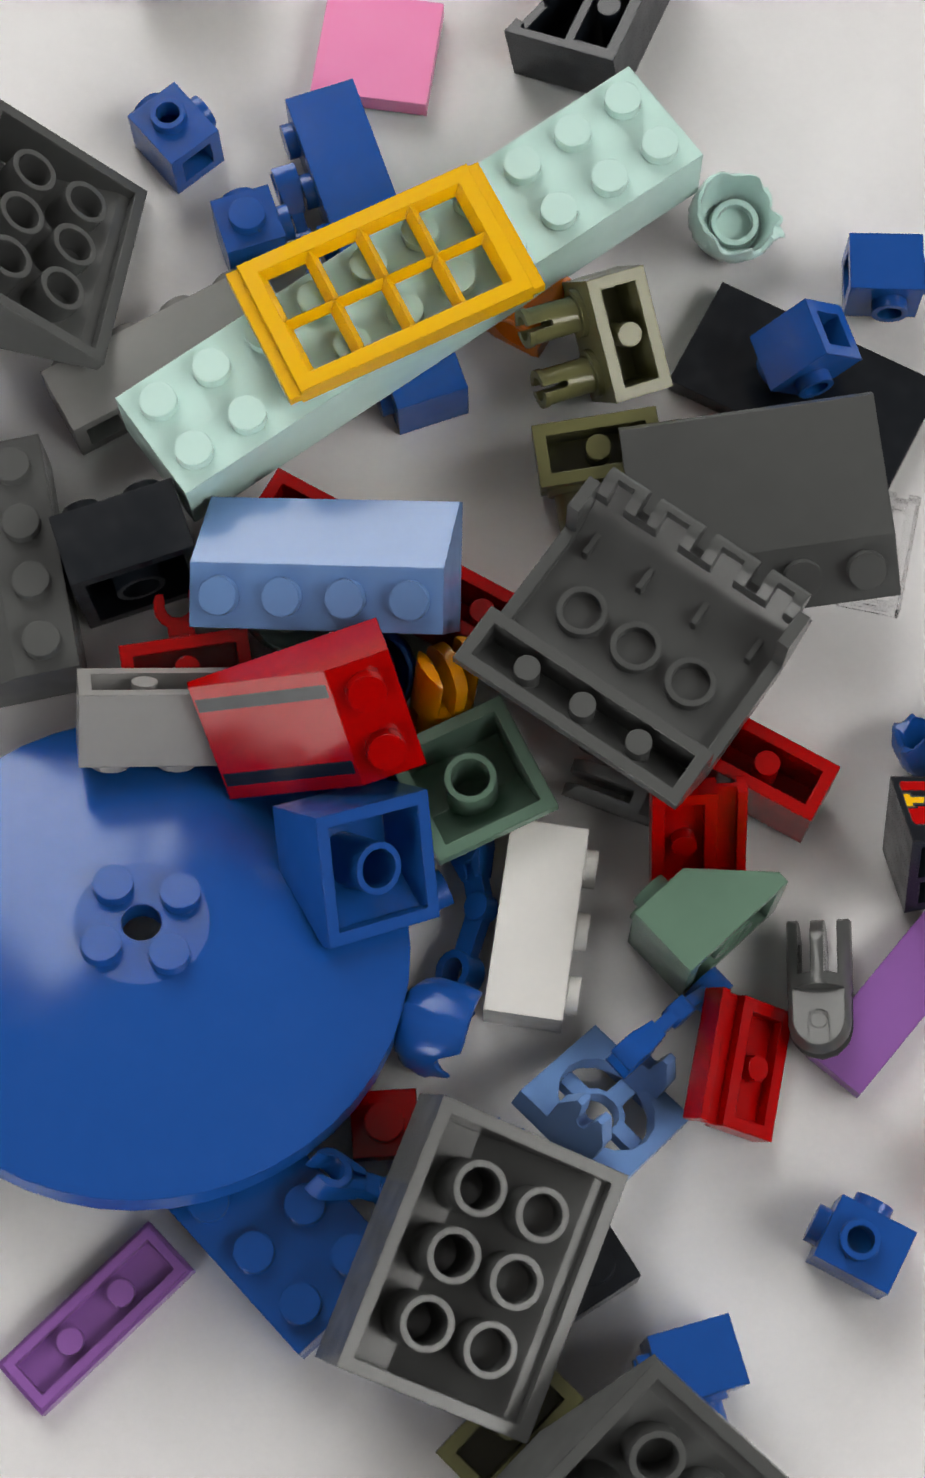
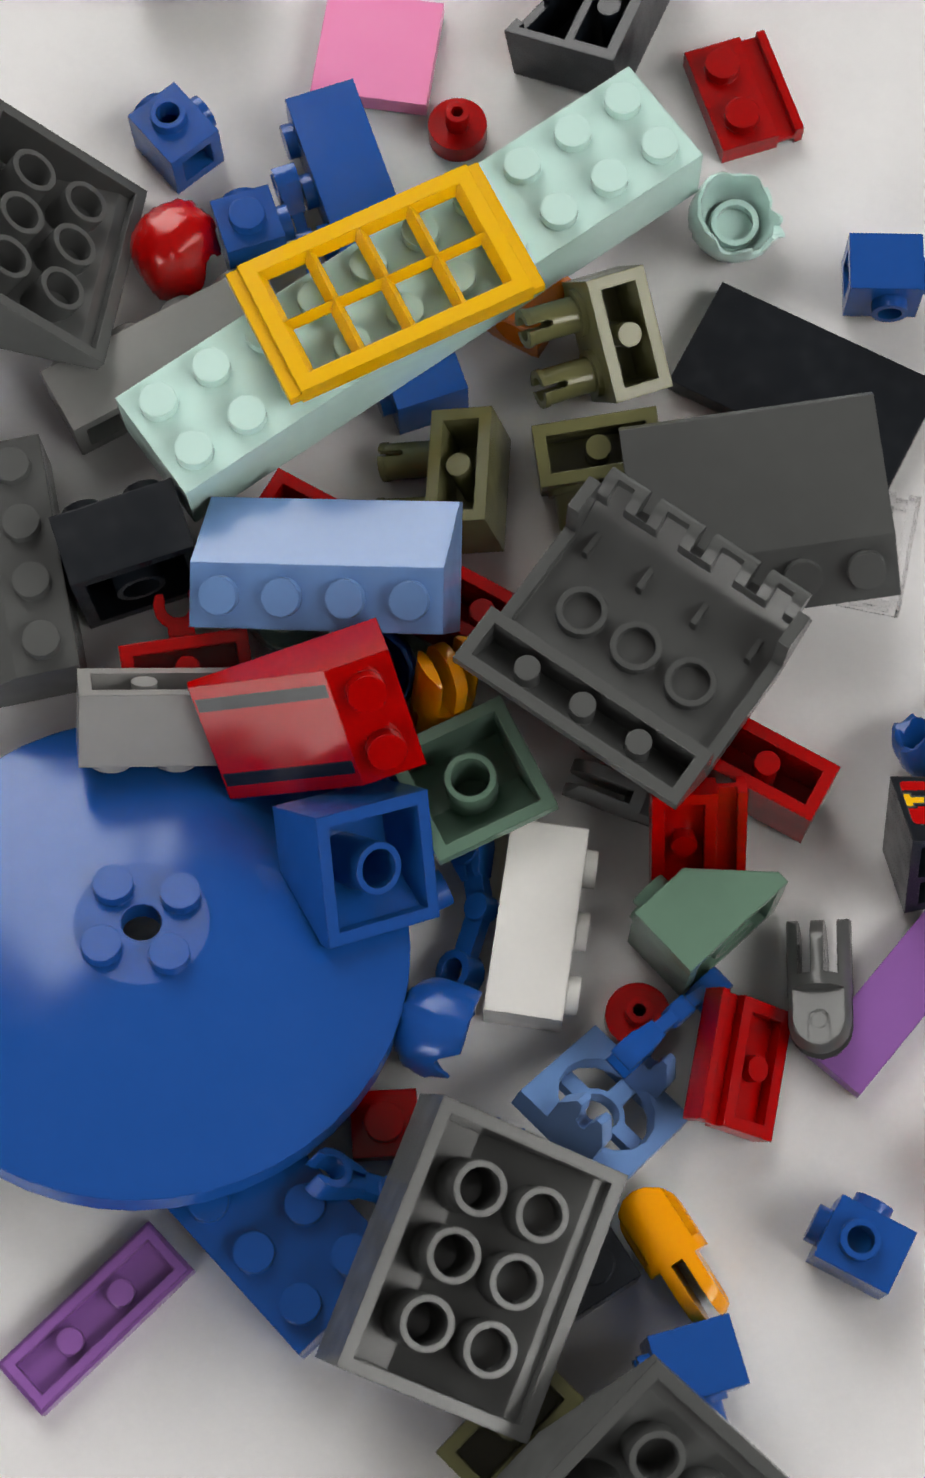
(173, 248): none -> red hair
(457, 130): none -> red tile
(462, 463): none -> olive brick
(632, 997): none -> red tile
(662, 1238): none -> light orange arm
(742, 96): none -> red plate
(805, 349): blue brick -> none

